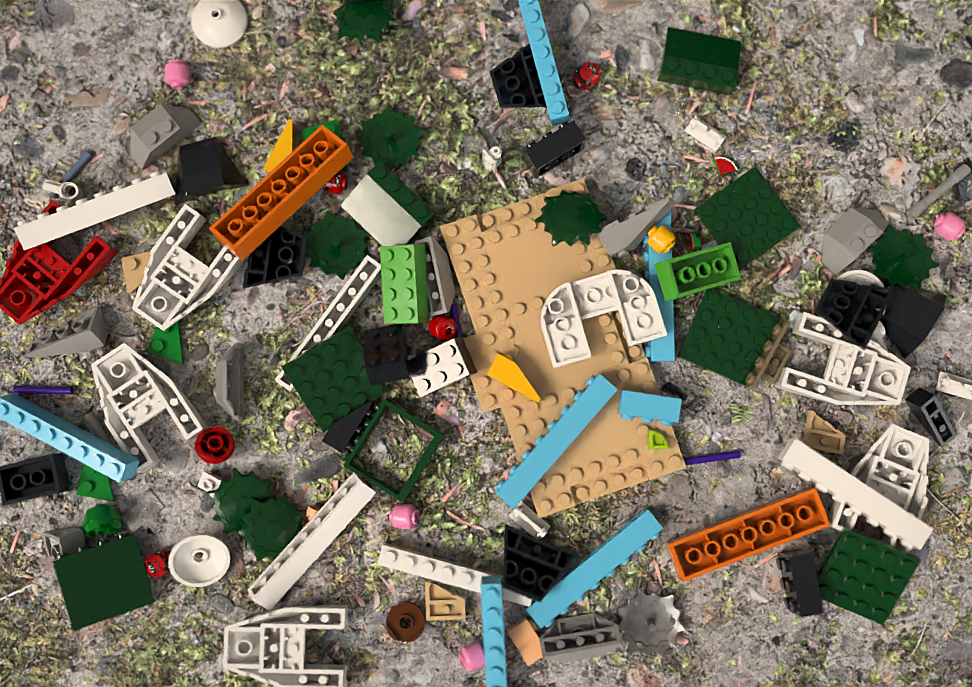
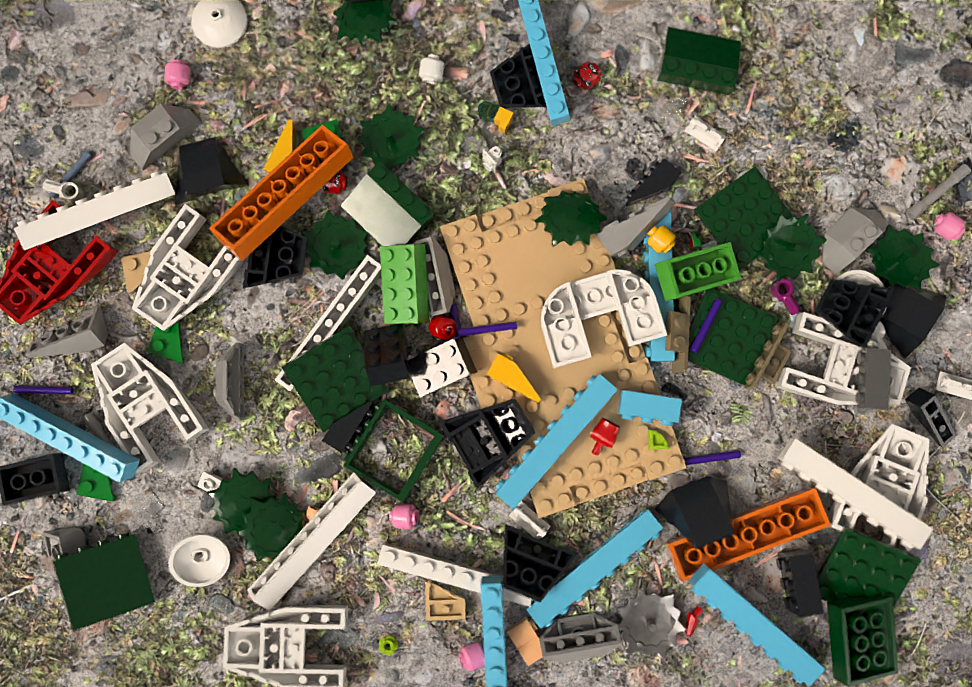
(102, 520): green cone -> none
(158, 563): red head -> none
(214, 445): red cone -> none
(388, 640): none -> lime plate
(404, 633): reddish brown plate -> none
(431, 69): none -> white head
(487, 328): none -> dark purple piece
(488, 437): none -> black wedge
(495, 114): none -> leg
(554, 149): black brick -> none
(604, 434): none -> red piece
(658, 182): none -> black slope
(678, 333): none -> dark tan bracket
(692, 620): none -> red bar
(699, 511): none -> black wedge
(705, 326): none -> dark purple piece
(724, 165): red tile -> none
(756, 625): none -> medium azure brick
(787, 298): none -> magenta axle
(791, 246): none -> dark green piece
(822, 435): tan wing -> none
(862, 639): none -> dark green slope
(873, 379): none -> dark grey brick

